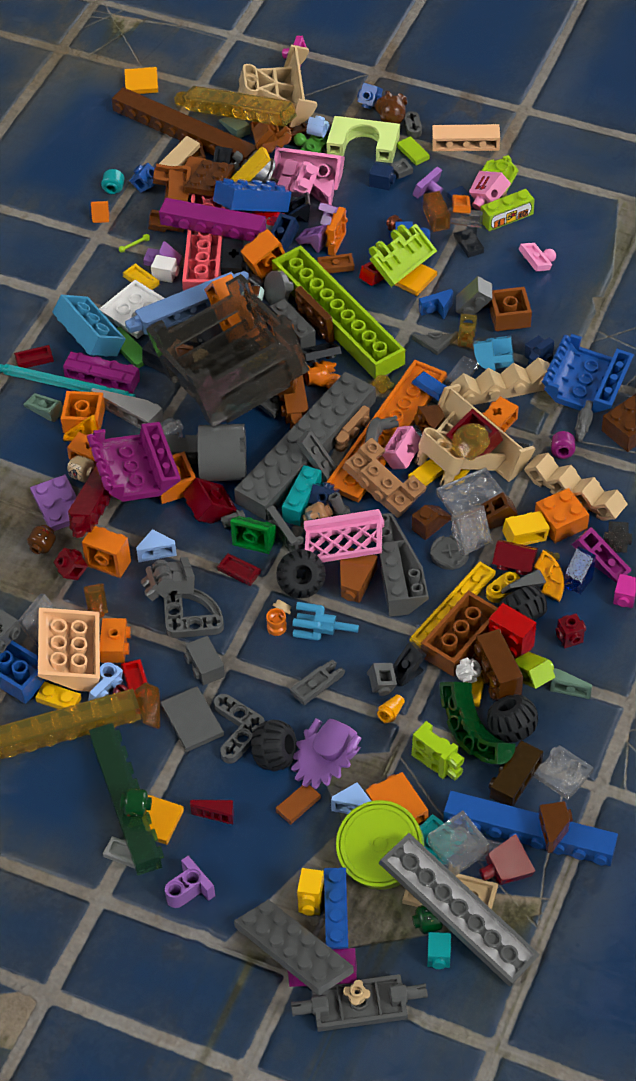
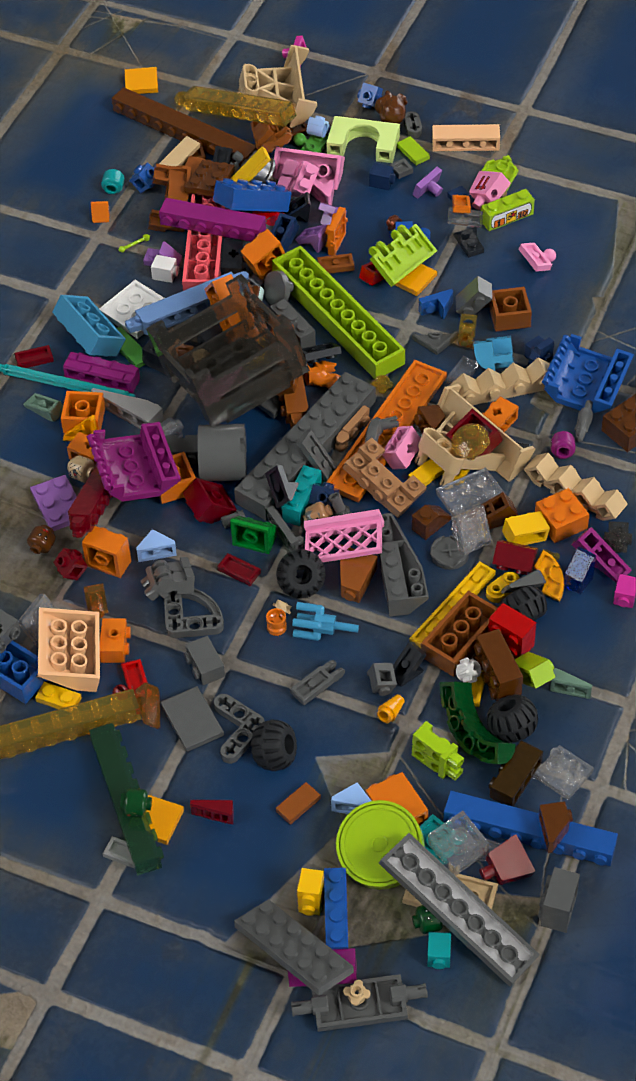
(106, 683): light blue plate -> none
(137, 273): yellow tile -> none
(187, 890): medium lavender tile -> none
(237, 127): sand green slope -> none
(280, 487): none -> black slope
(314, 314): reddish brown plate -> none
(324, 752): medium lavender piece -> none
(429, 385): blue tile -> none
(436, 211): clear orange brick -> none
(558, 899): none -> dark grey brick
(570, 630): dark red brick -> none

